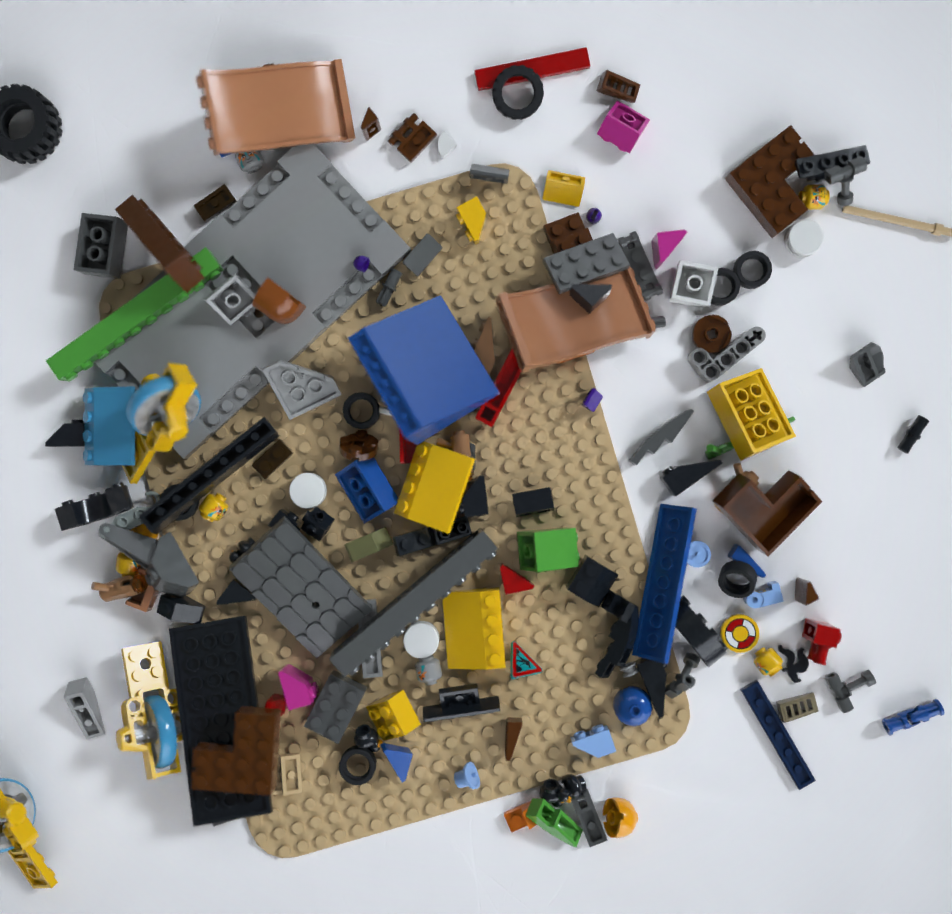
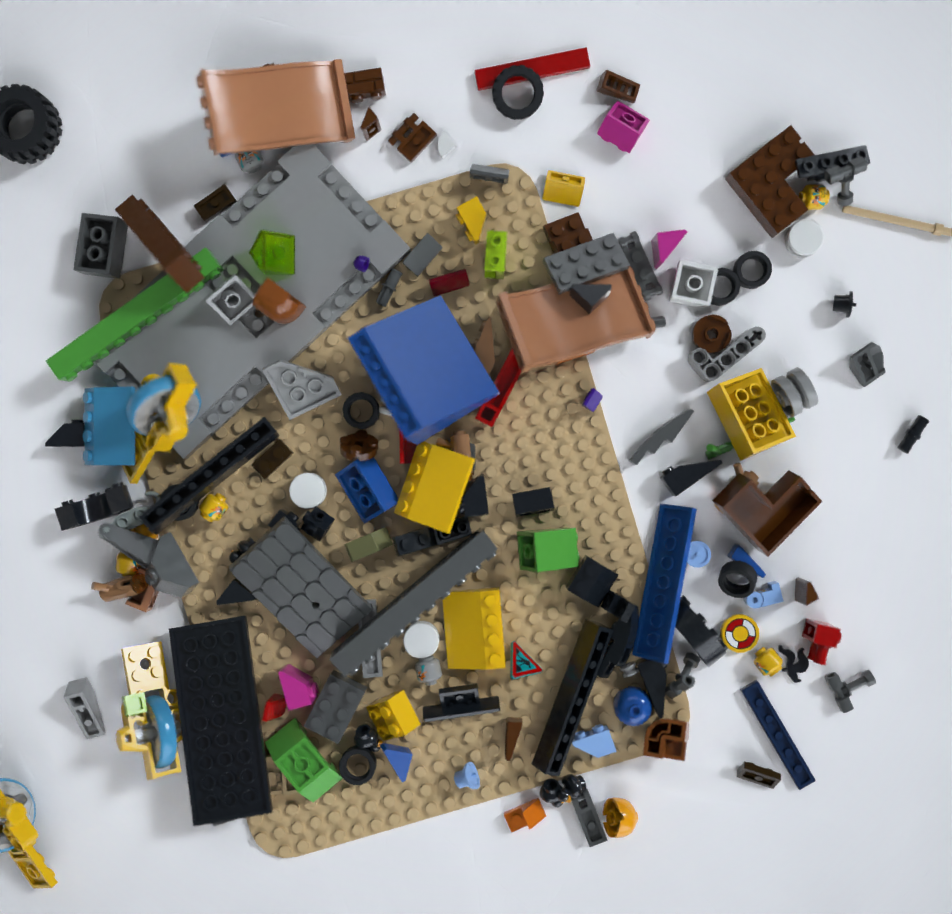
(134, 704): none -> plate
(180, 609): black slope -> none
(247, 765): reddish brown piece -> none
(274, 253): none -> clear neon green slope
(302, 761): none -> bright green slope
(365, 85): none -> reddish brown brick
(449, 282): none -> dark red slope
(495, 254): none -> lime panel
(513, 581): red slope -> none
(554, 821): bright green slope -> none
(572, 697): none -> black brick
(597, 218): dark purple hinge -> none
(667, 739): none -> dark orange brick
(758, 775): none -> dark brown plate
(782, 704): dark tan slope -> none
(795, 392): none -> light grey wheel
(844, 303): none -> black piece
(914, 716): blue piece -> none

